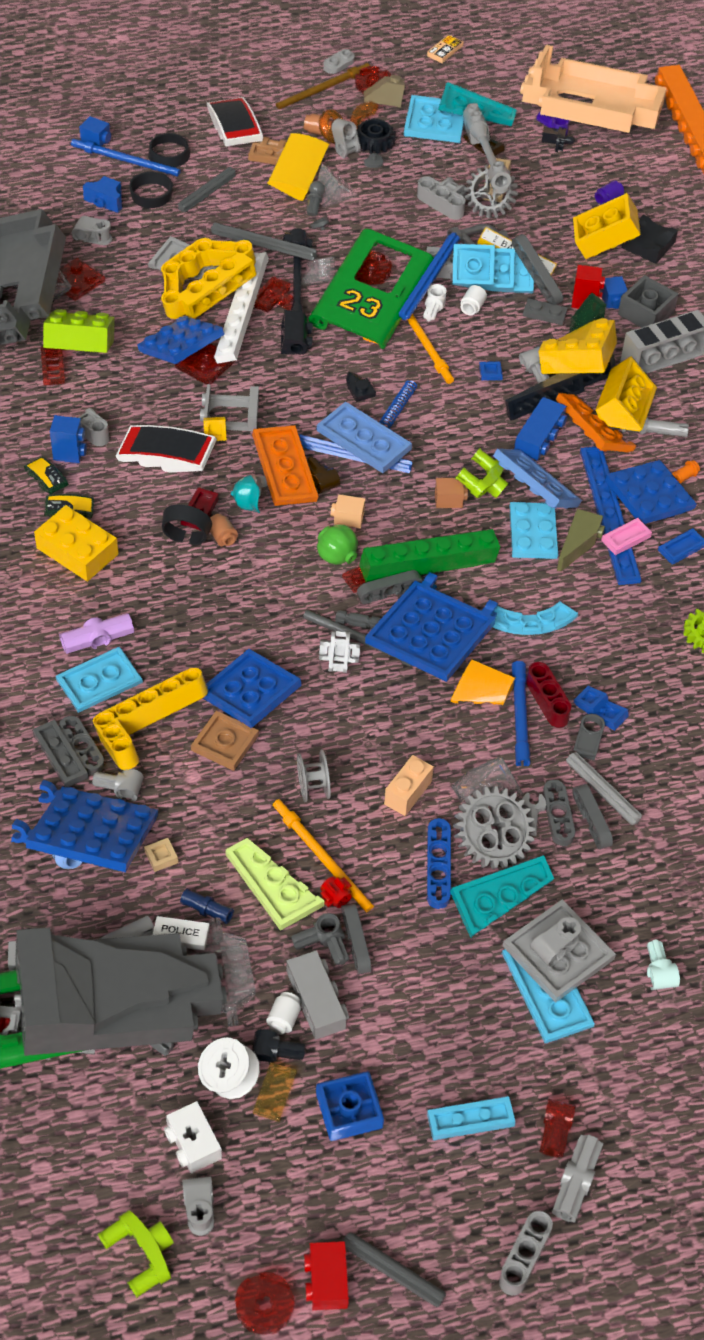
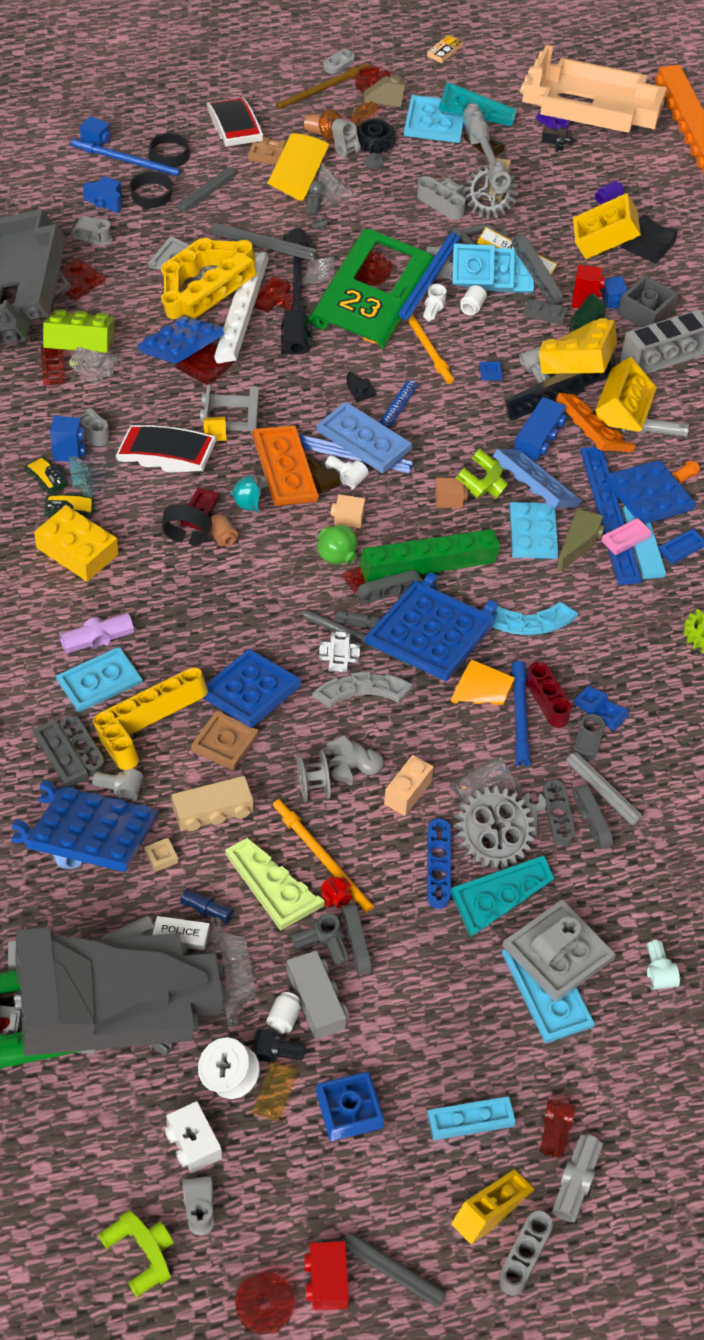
(80, 476): none -> clear light blue slope
(93, 365): none -> clear brick
(212, 804): none -> tan brick
(349, 472): none -> white axle
(350, 755): none -> light grey animal
(362, 684): none -> light grey tile
(491, 1206): none -> yellow slope
(647, 553): none -> medium azure tile

